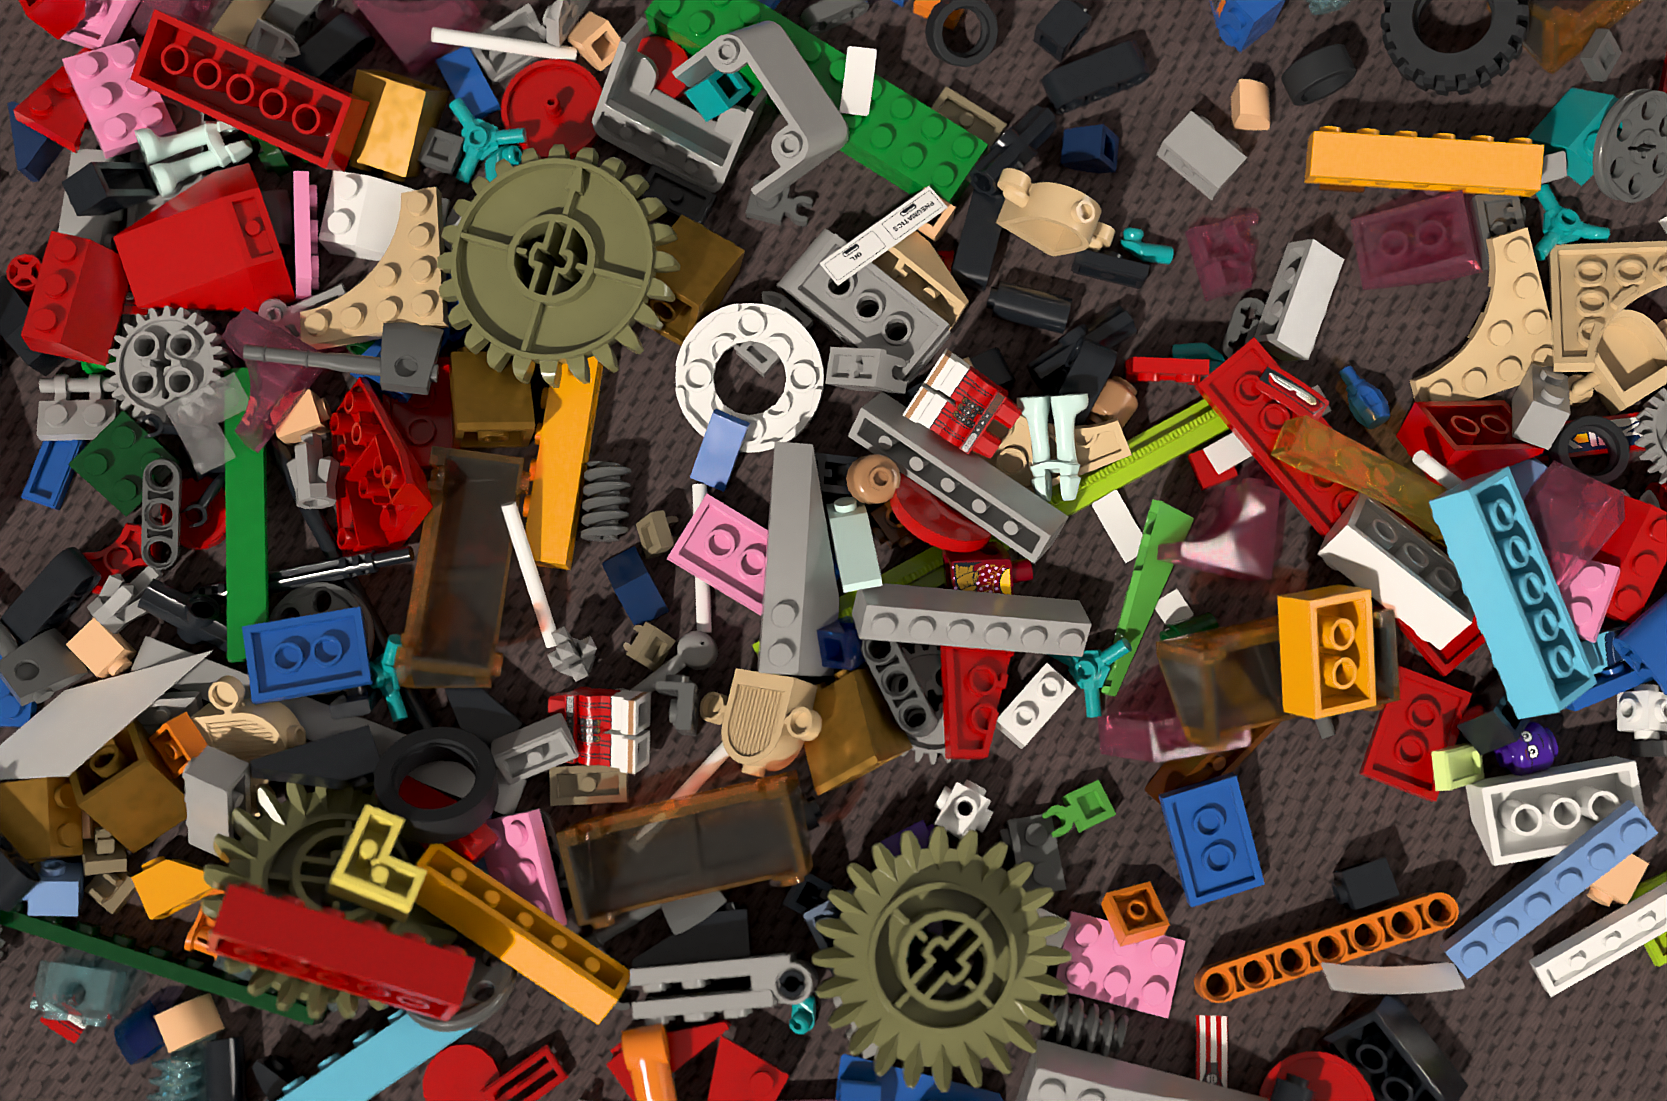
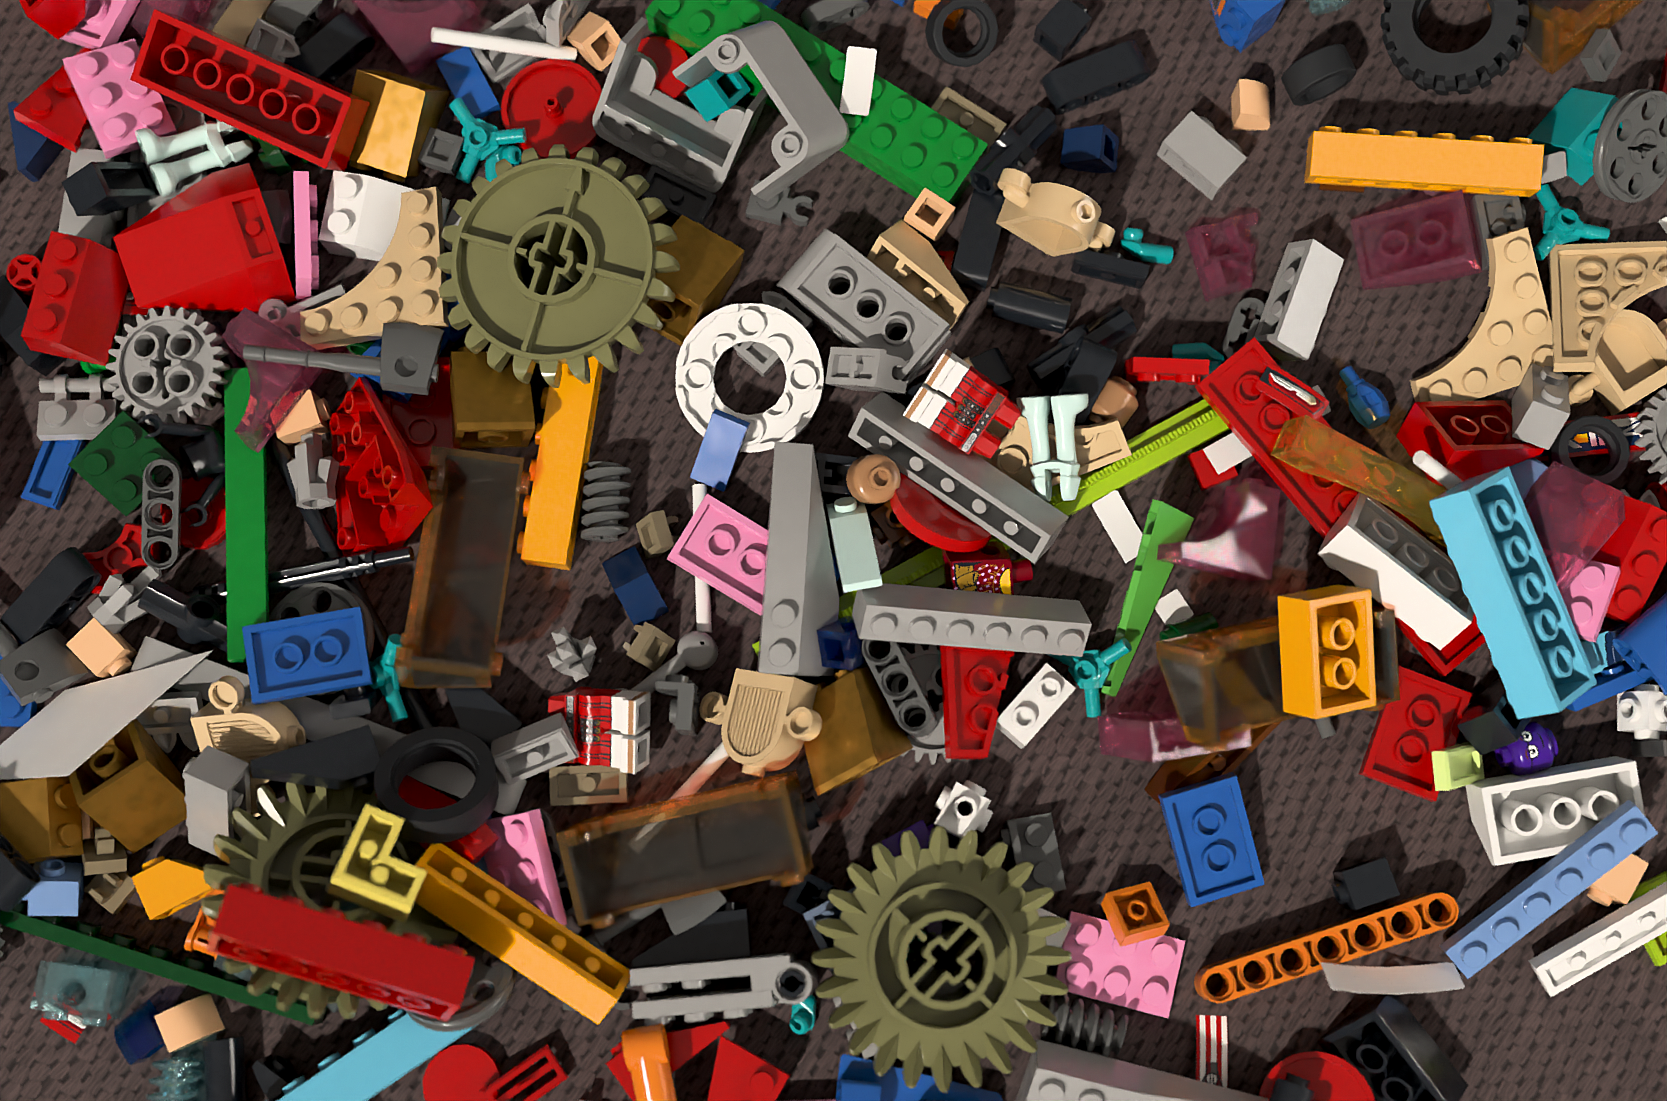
(178, 743): orange piece -> none
(198, 420): clear plate -> none
(529, 571): white bar -> none
(883, 235): white sticker -> none
(1083, 808): bright green plate -> none

